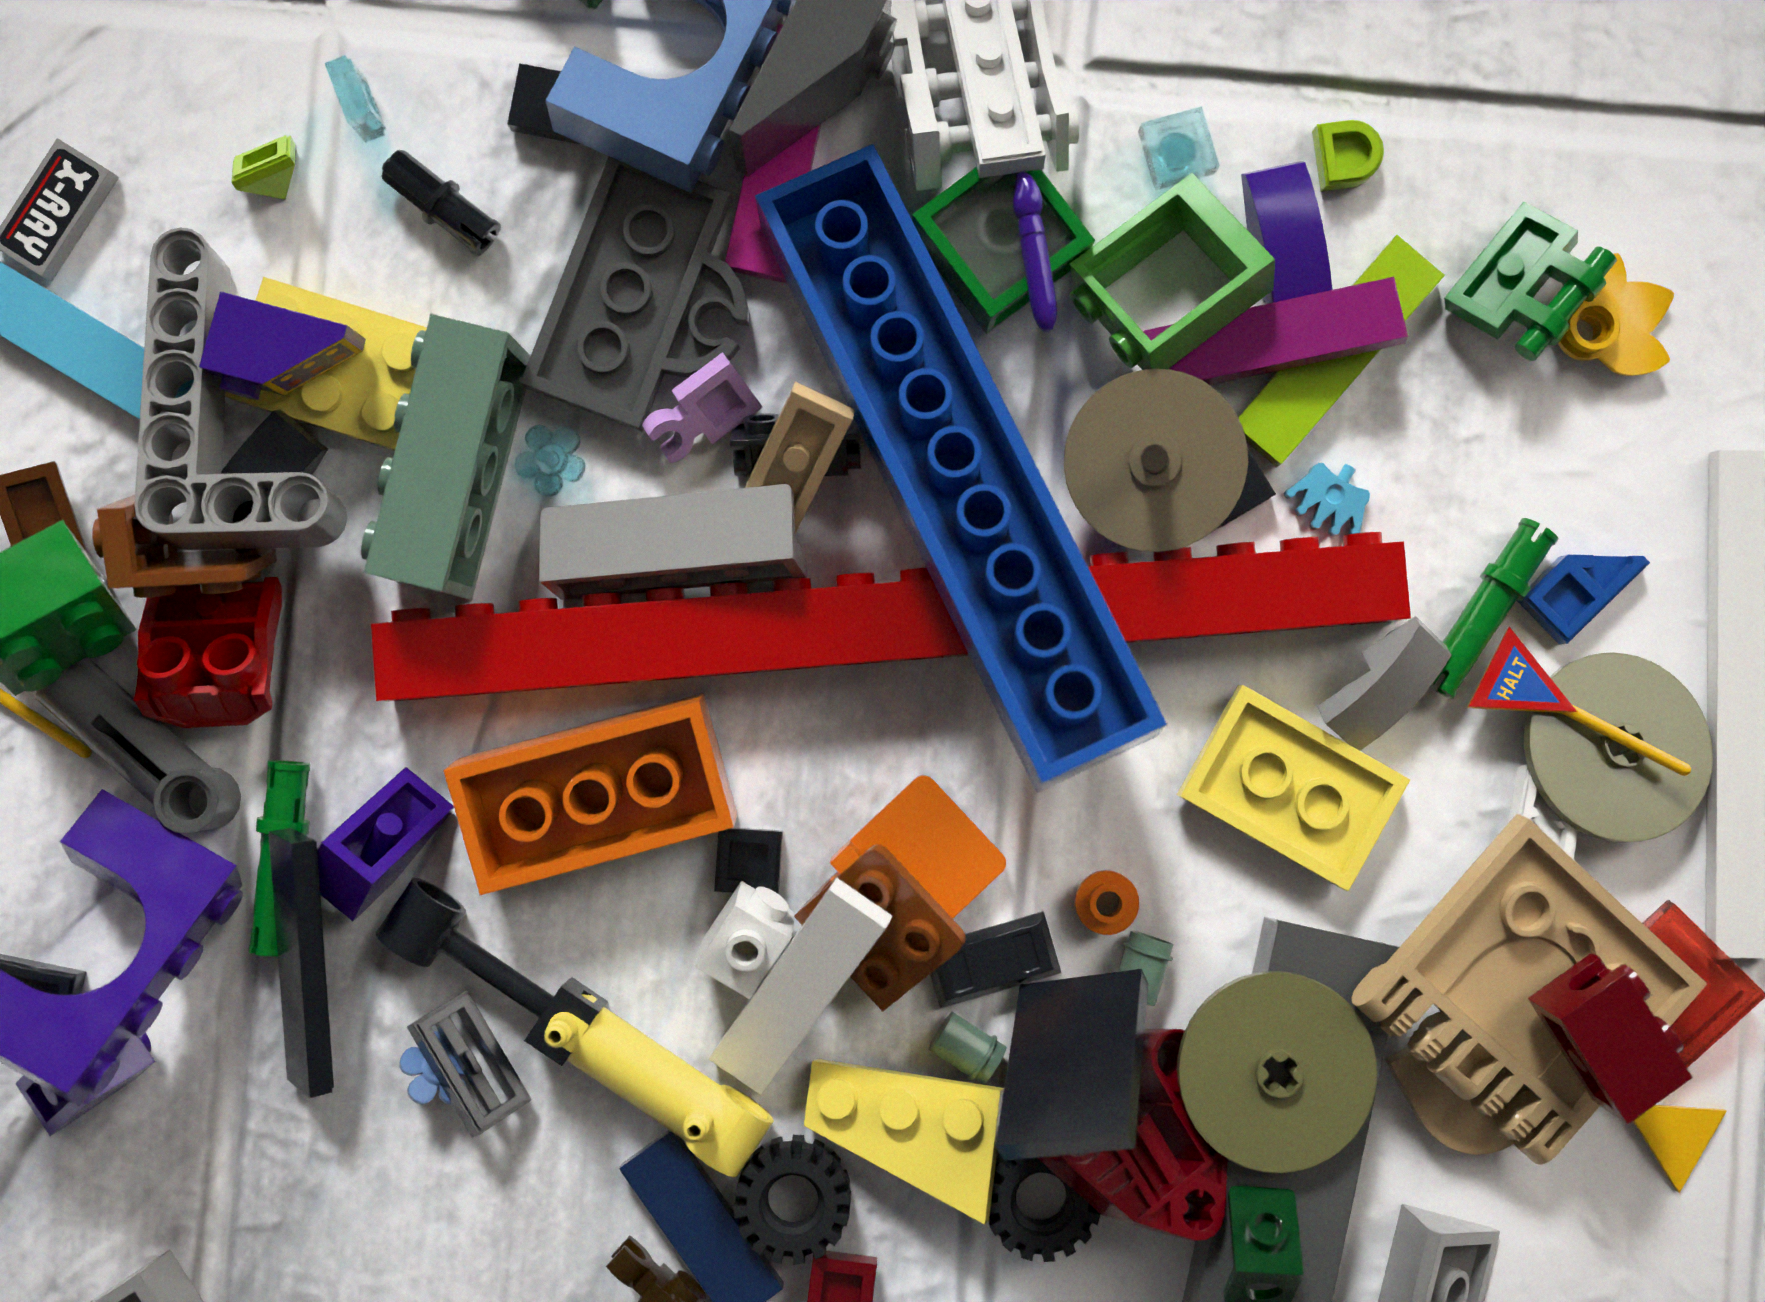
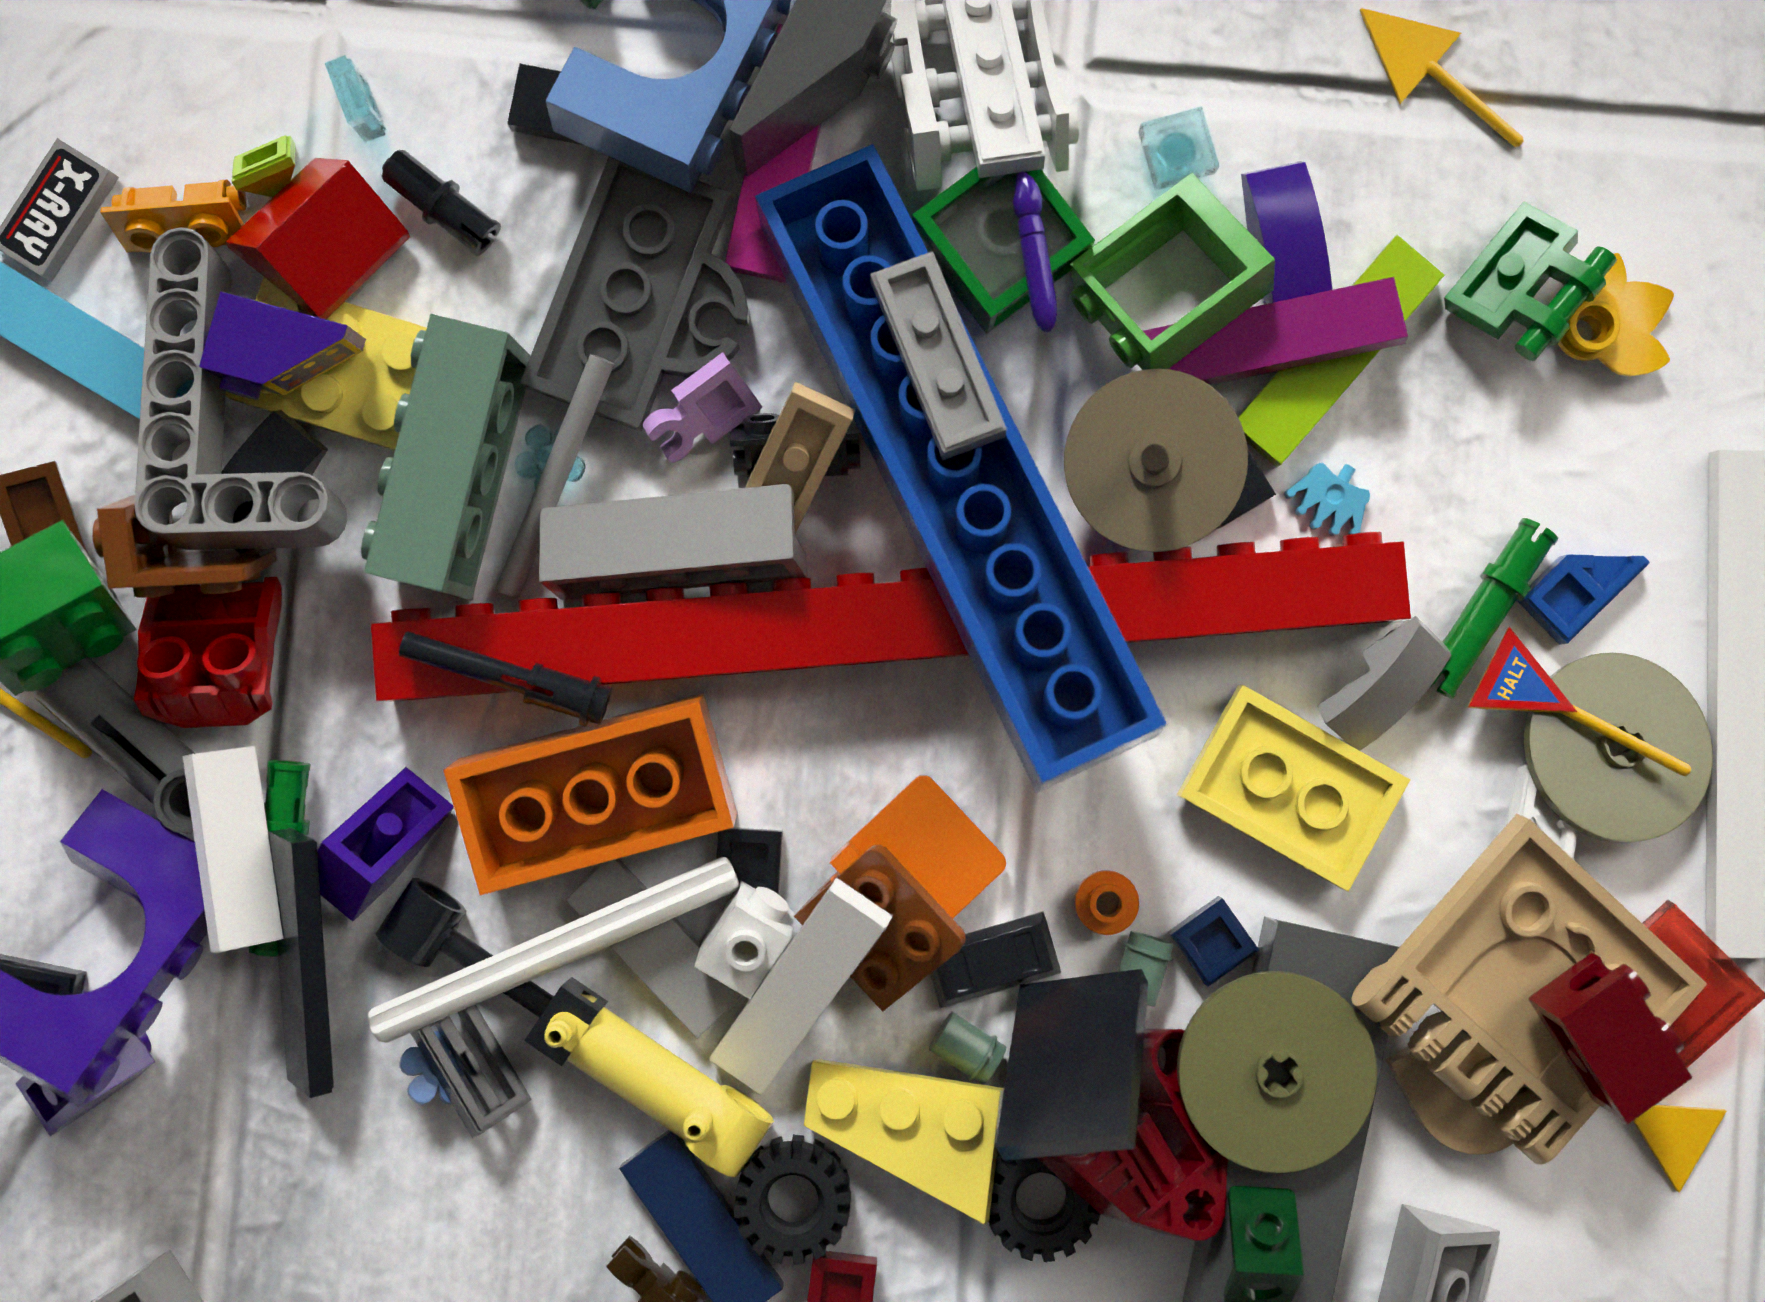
(146, 213): none -> light orange hinge
(232, 848): none -> white tile
(320, 236): none -> red slope
(543, 687): none -> black pin
(552, 950): none -> white axle
(555, 473): none -> light grey bar
(658, 956): none -> light grey tile
(938, 355): none -> light grey tile
(1213, 941): none -> dark blue tile
(1346, 153): lime tile -> none
(1412, 51): none -> yellow piece

